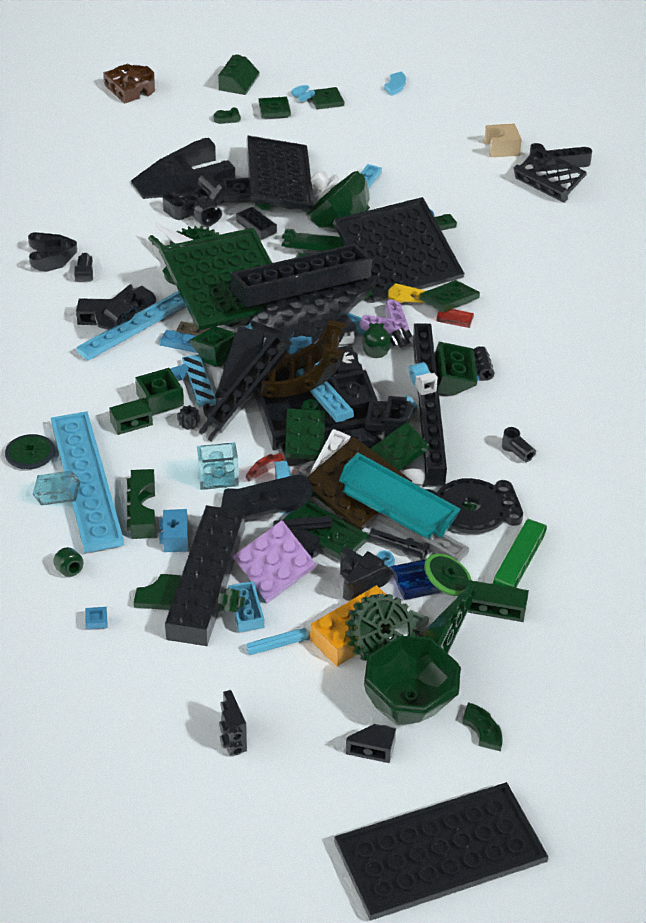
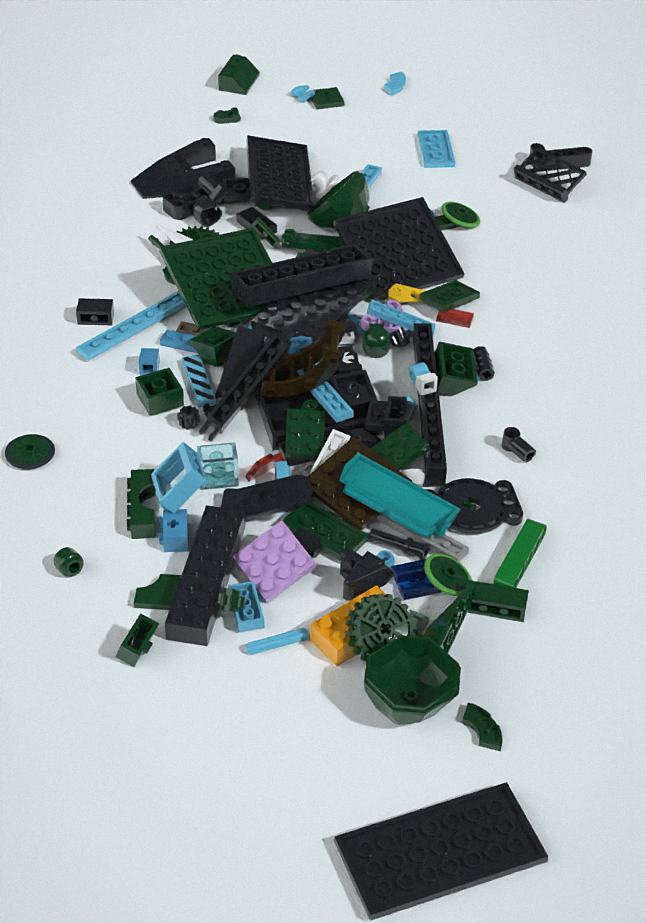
(51, 252): black connector -> none
(56, 488): clear light blue brick -> none
(84, 268): black piece -> none
(94, 504): medium azure plate -> none
(96, 617): dark azure plate -> none
(124, 306): black panel -> none
(131, 416): dark green brick -> none
(135, 79): reddish brown connector -> none
(137, 640): none -> dark green brick
(149, 360): none -> dark azure brick
(180, 371): dark azure tile -> none
(181, 458): none -> medium azure window
(232, 725): black plate -> none
(266, 233): none -> dark green slope
(274, 107): dark green plate -> none
(307, 523): black axle -> none
(372, 743): black slope -> none
(395, 316): none -> medium azure tile
(436, 148): none -> medium azure tile
(460, 214): none -> dark green wheel
(503, 140): tan piece -> none

